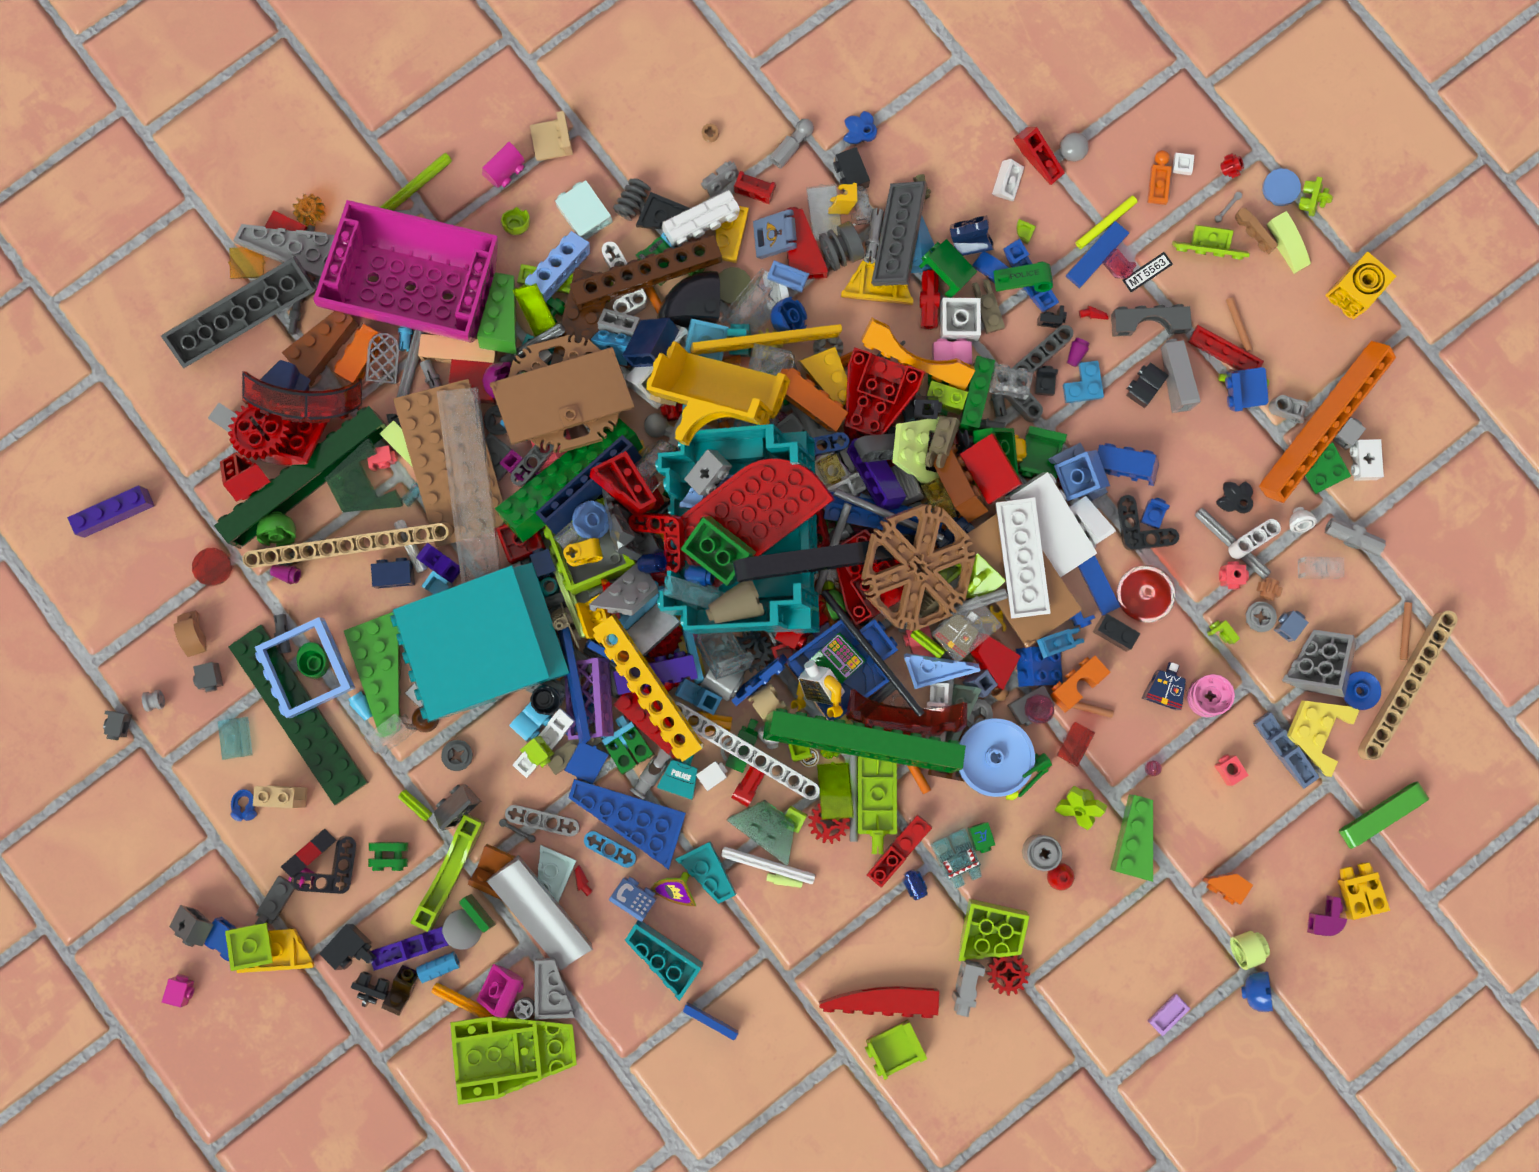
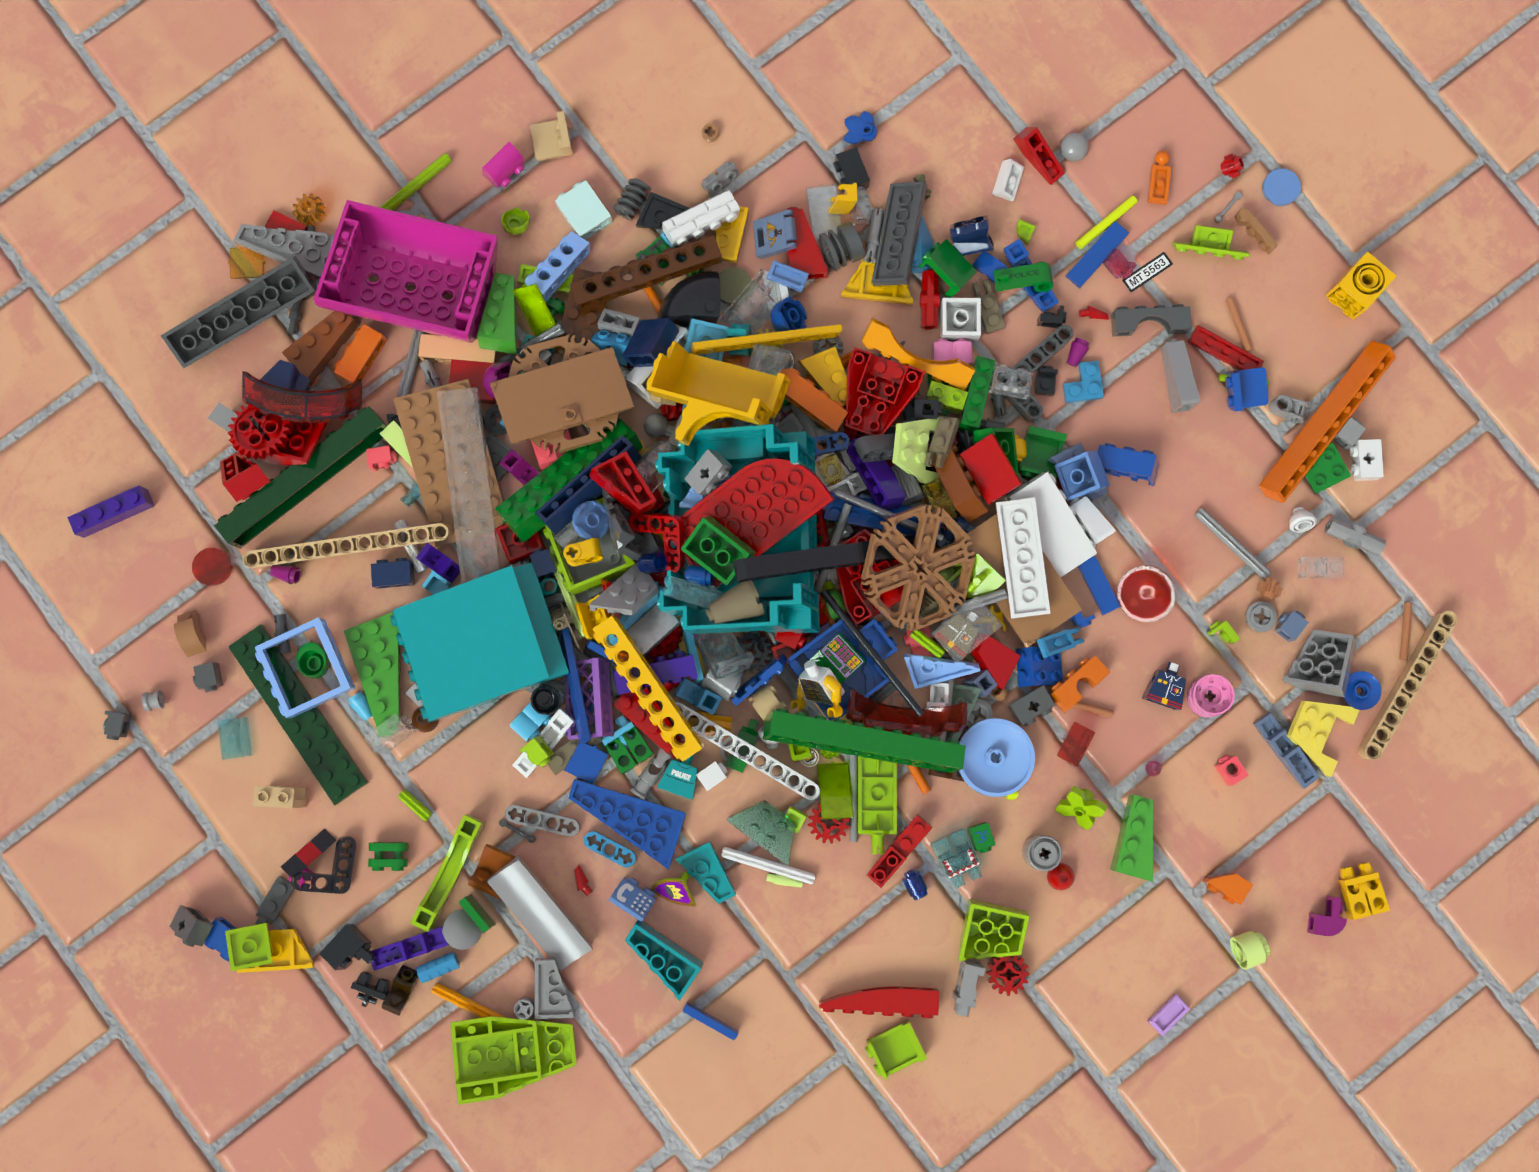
(178, 991): dark pink brick -> none
(249, 812): blue piece -> none
(276, 529): bright green cylinder -> none
(352, 486): clear green wing -> none
(396, 354): light grey window -> none
(404, 338): medium azure pin -> none
(448, 753): dark grey gear -> none
(452, 810): dark grey slope -> none
(500, 991): dark pink brick -> none
(533, 453): dark grey beam -> none
(554, 870): light aqua wing -> none
(626, 300): white beam -> none
(746, 789): red piece -> none
(754, 188): red hinge -> none
(791, 143): light grey piece -> none
(1039, 709): clear pink hair -> none
(1041, 765): green plant -> none
(1116, 632): black brick -> none
(1140, 536): black beam -> none
(1147, 385): black brick -> none
(1154, 512): blue bracket -> none
(1183, 164): white plate -> none
(1227, 577): coral brick -> none
(1234, 495): black plate -> none
(1258, 991): blue cylinder -> none
(1261, 536): white beam -> none
(1289, 242): yellowish green slope -> none
(1314, 188): lime hips -> none
(1383, 814): bright green beam -> none

